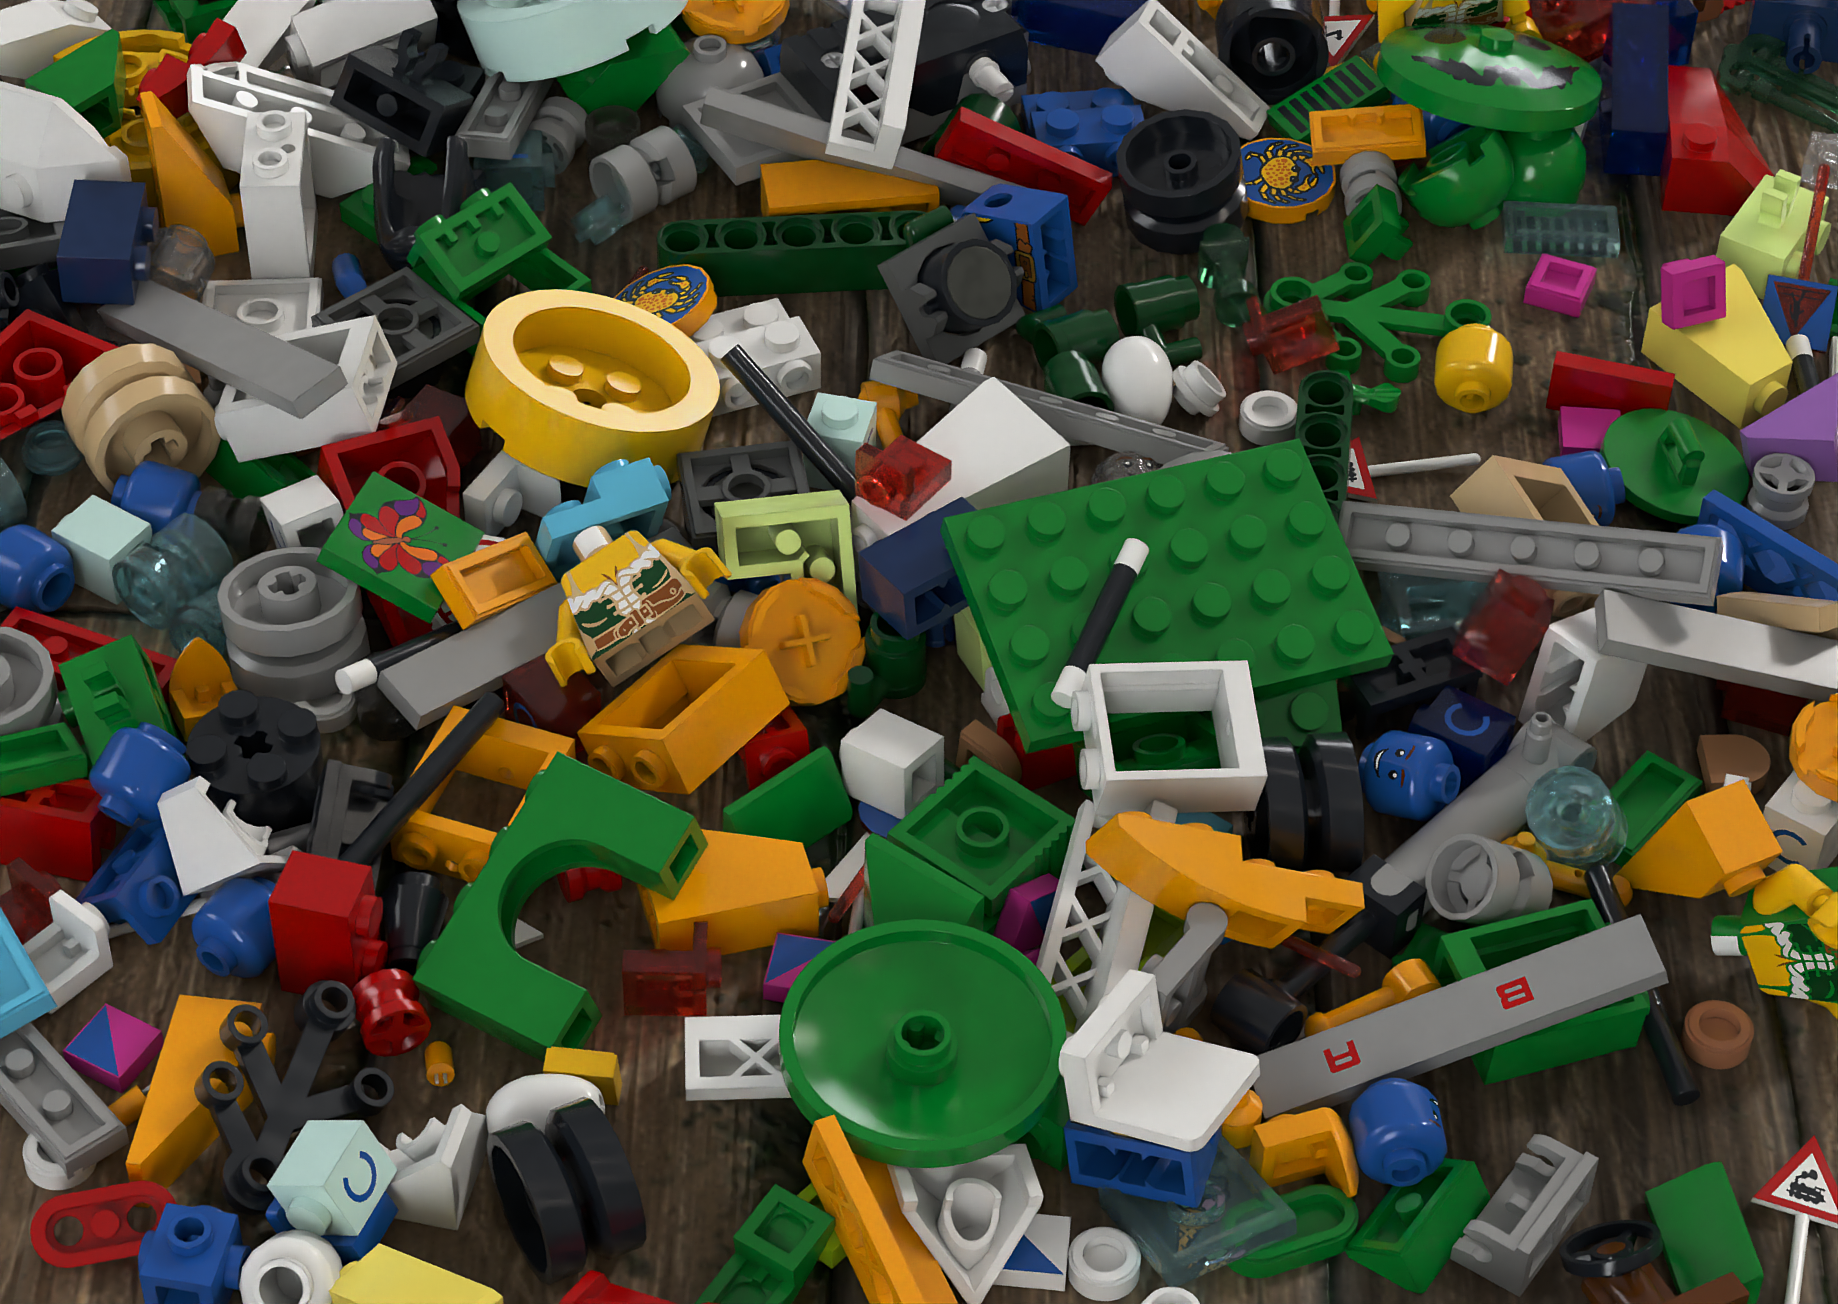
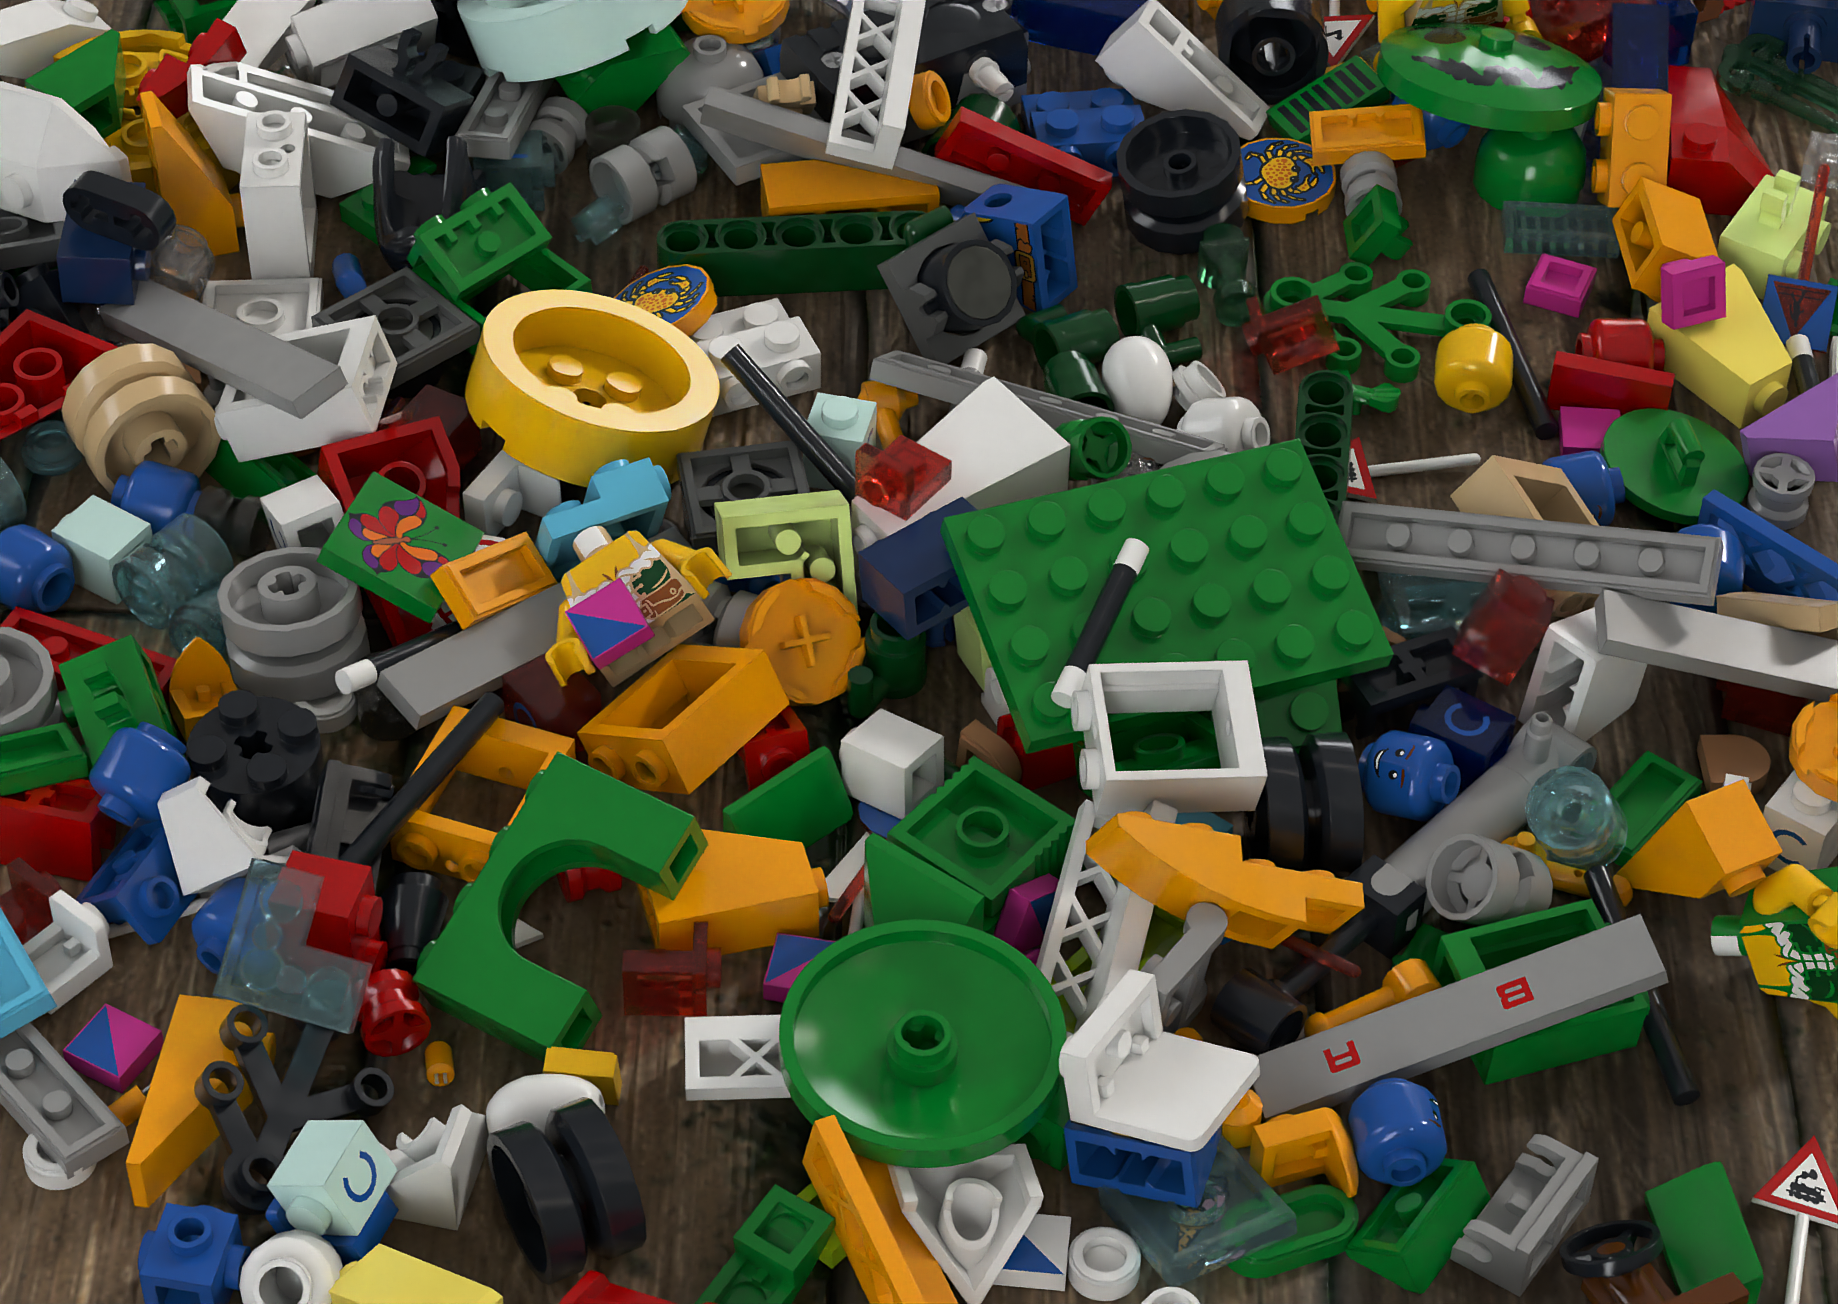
(103, 1219): red plate -> none
(119, 210): none -> black beam
(269, 957): none -> clear light blue plate
(609, 623): none -> dark pink tile
(790, 94): none -> tan plate
(929, 101): none -> light orange tile
(1104, 448): none -> green wheel
(1228, 422): none -> white head
(1268, 417): white tile -> none
(1462, 180): green cylinder -> none
(1523, 375): none -> black bar
(1622, 341): none -> red head
(1632, 143): none -> light orange brick
(1659, 228): none -> light orange brick
(1717, 1034): nougat tile -> none

